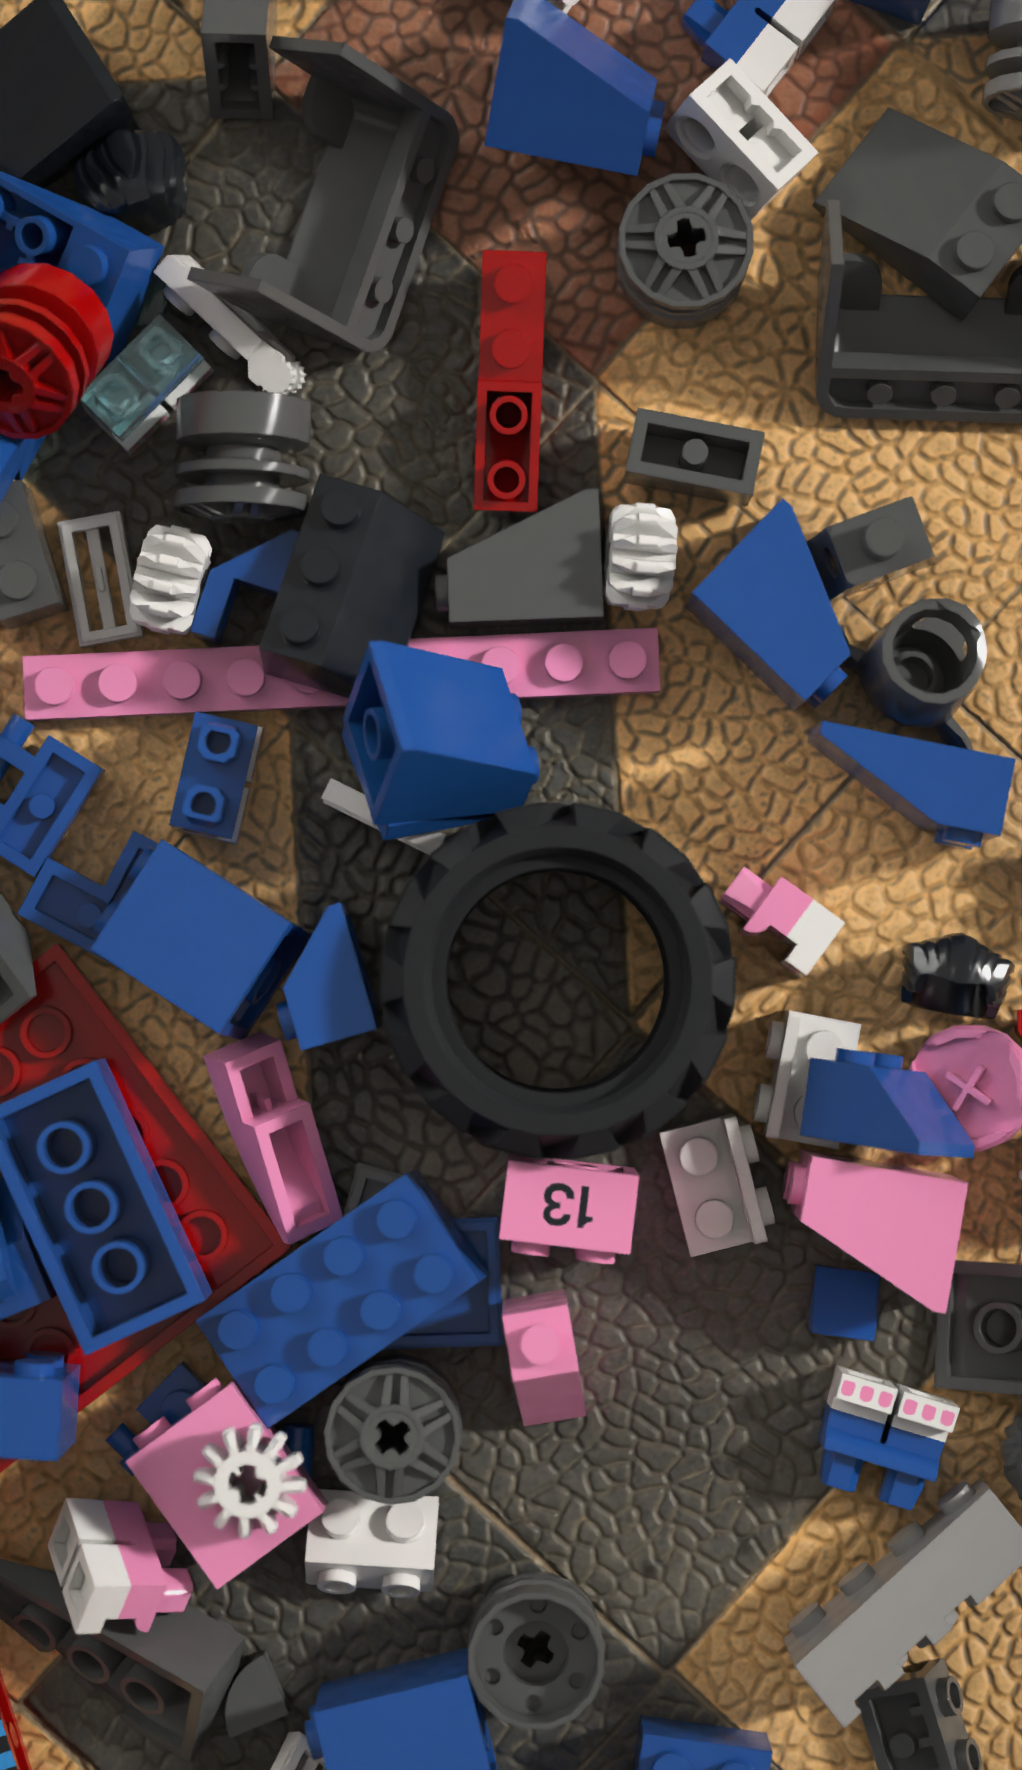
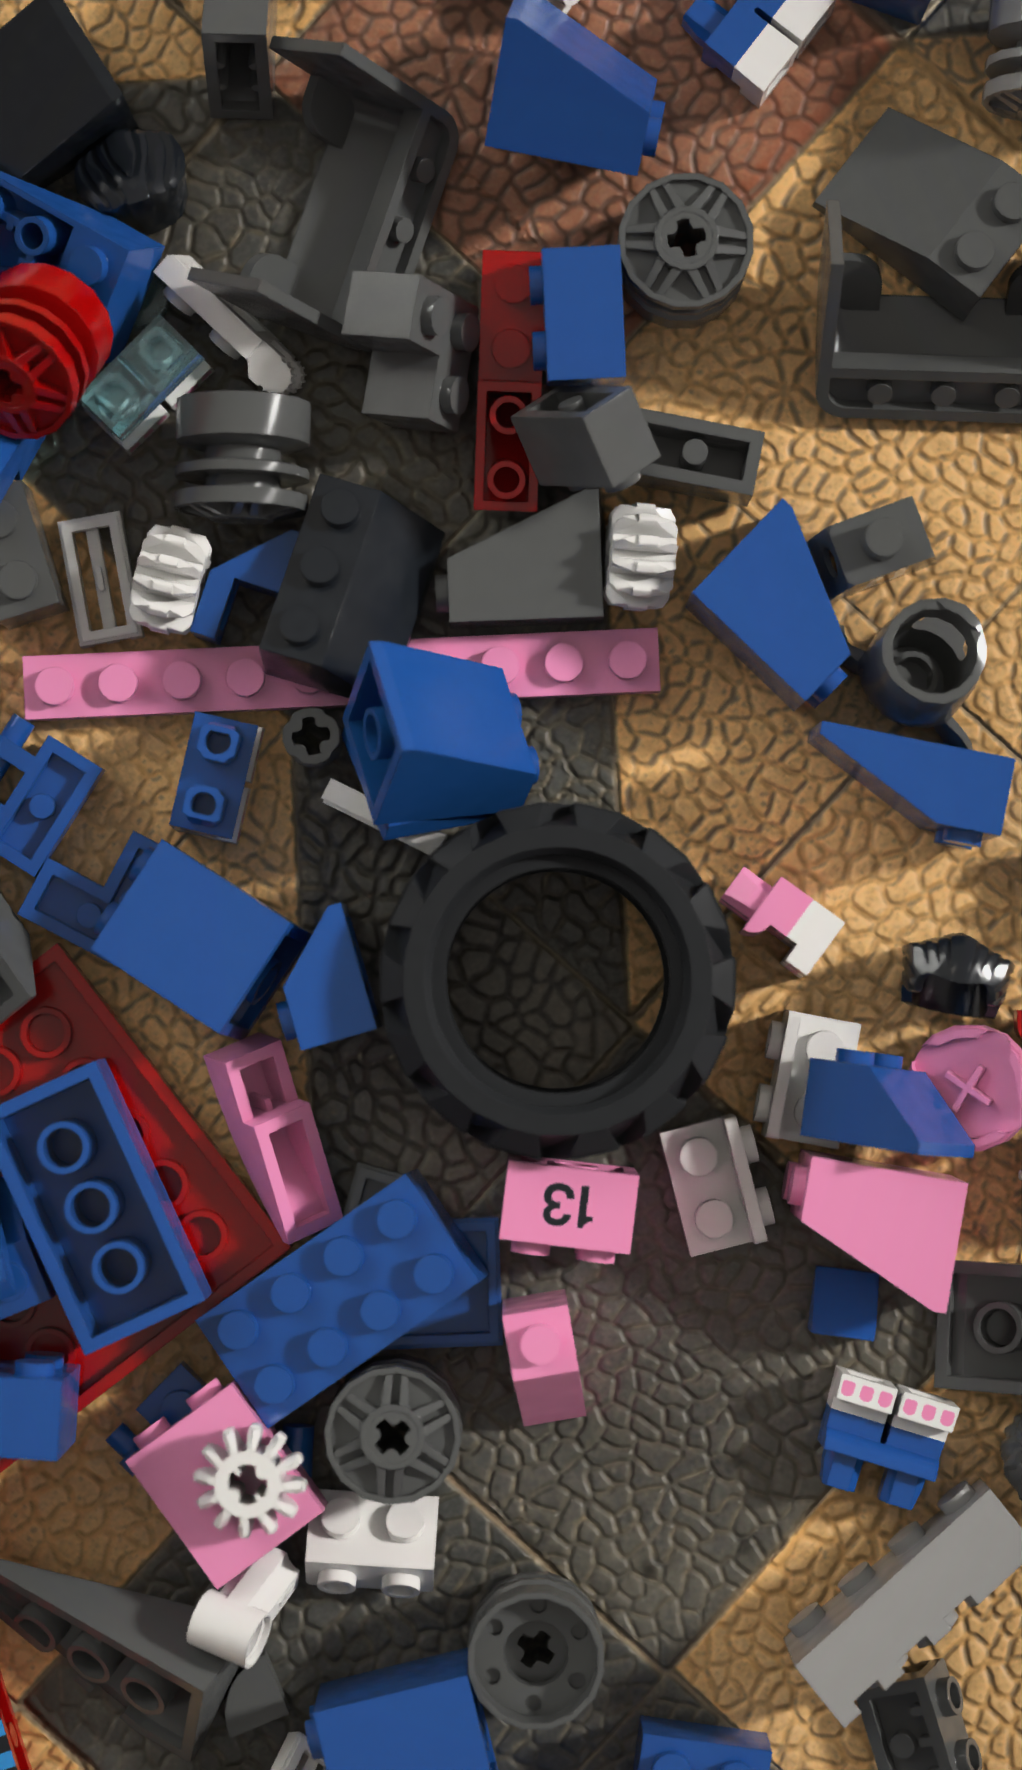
(114, 1564): hips -> none
(240, 1616): none -> white piece
(297, 727): none -> dark grey bush
(418, 348): none -> dark grey brick
(581, 316): none -> blue slope
(586, 437): none -> dark grey brick
(740, 137): white brick -> none

